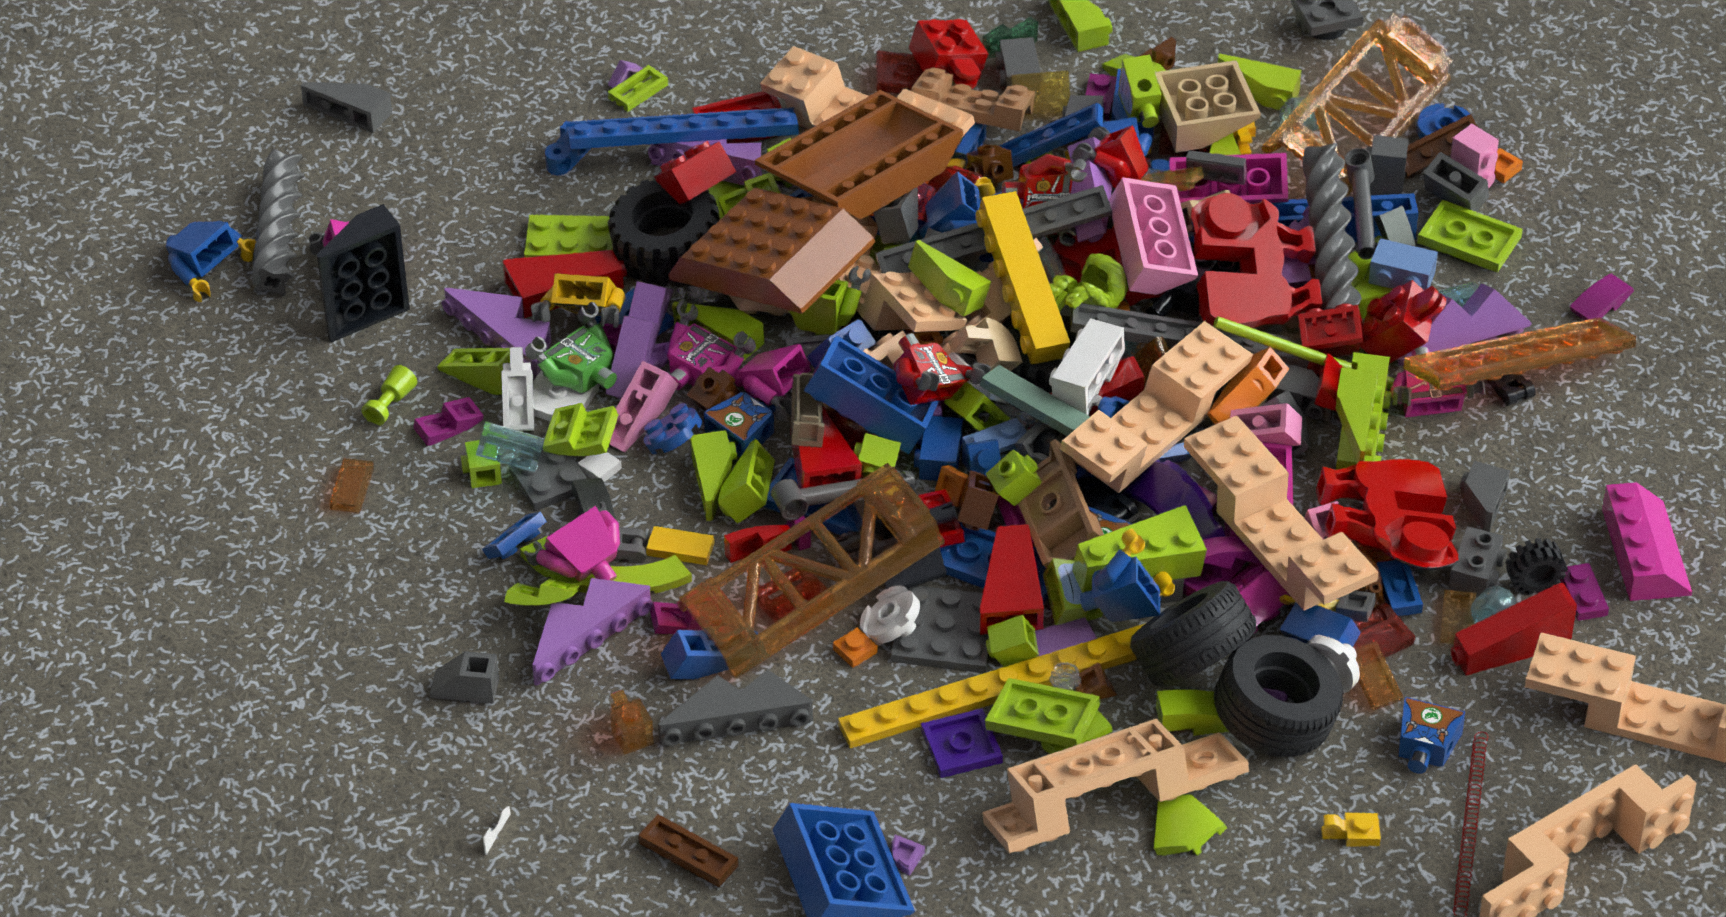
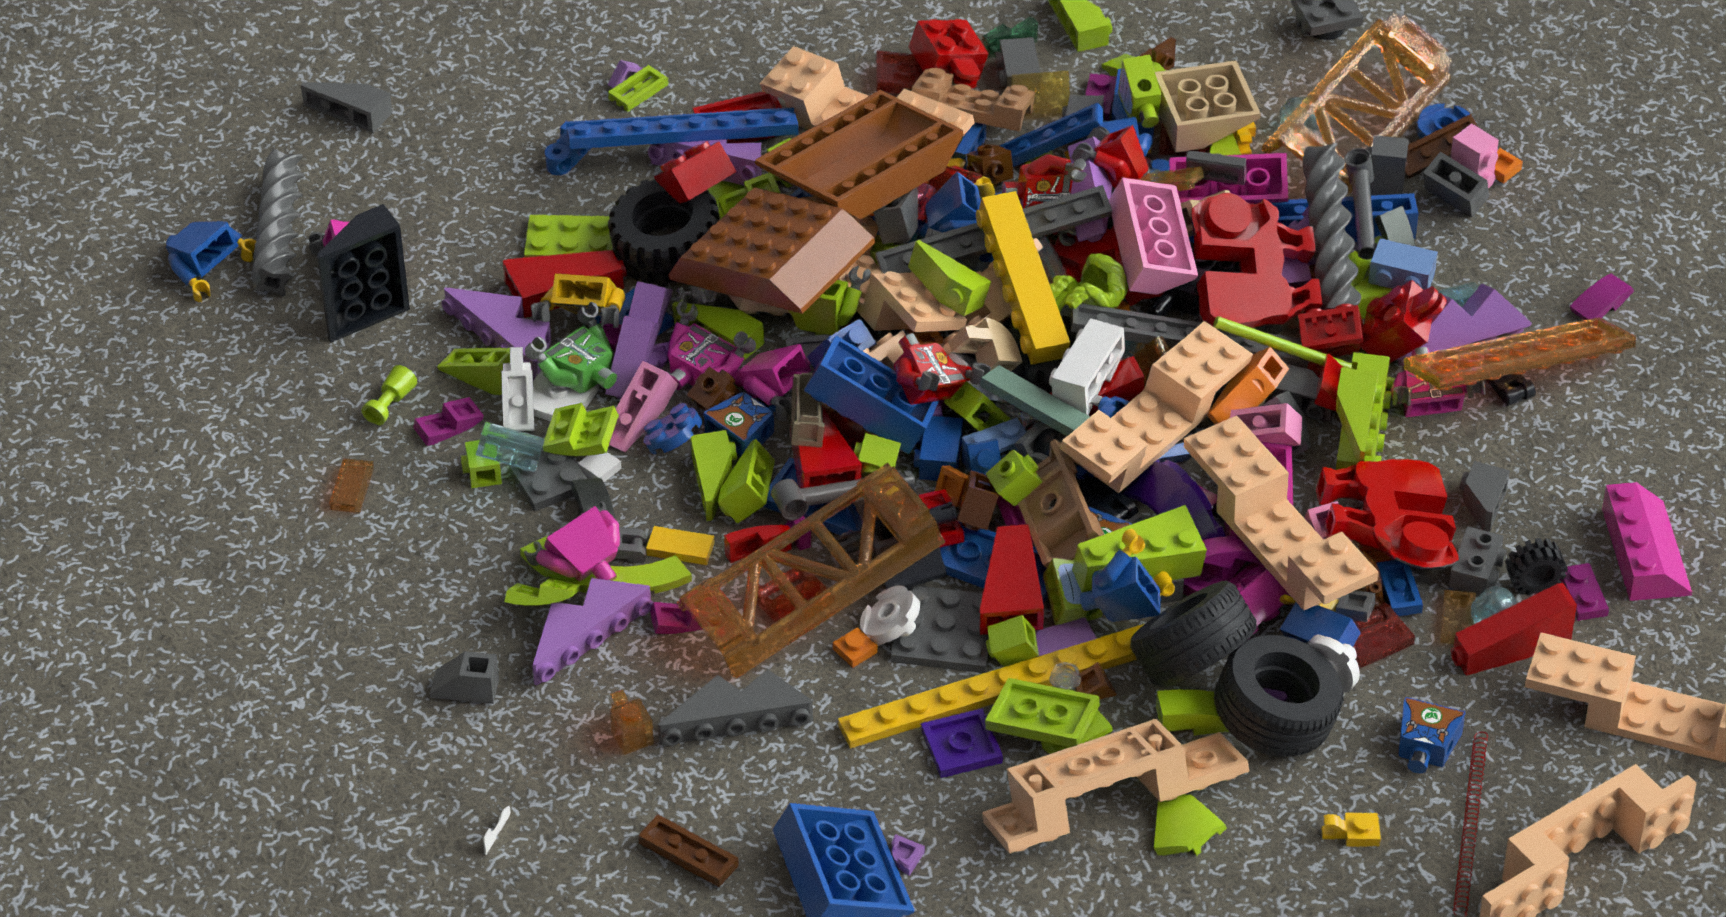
(522, 530): blue plate -> none
(692, 655): blue slope -> none
(1268, 83): lime slope -> none
(1376, 677): clear orange tile -> none
(1469, 236): lime plate -> none

